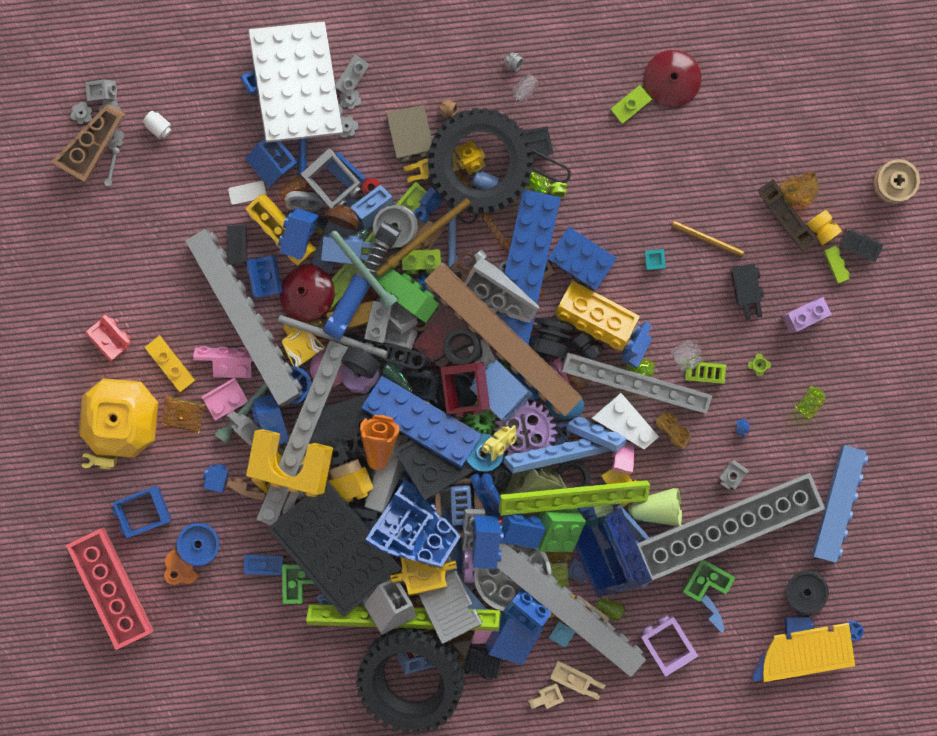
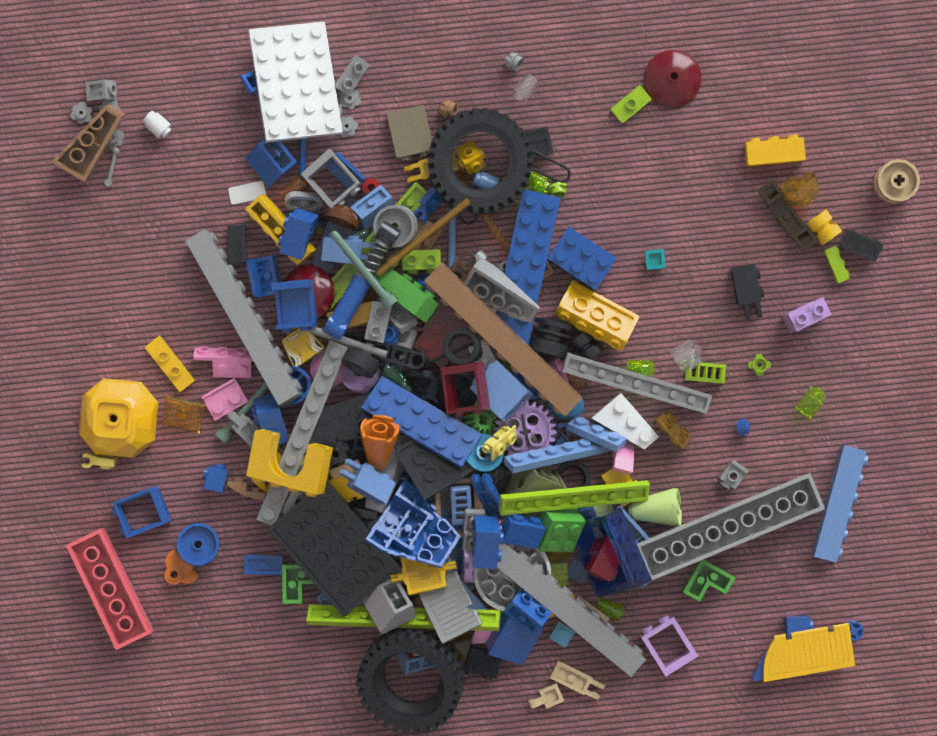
(108, 338): coral bracket -> none
(295, 305): none -> blue panel
(368, 482): none -> medium blue hinge
(392, 335): none -> blue plate
(603, 560): none -> dark red brick
(637, 344): bracket -> none
(708, 239): pearl gold bar -> none
(714, 616): medium blue slope -> none
(774, 151): none -> yellow brick
(803, 604): black wheel -> none

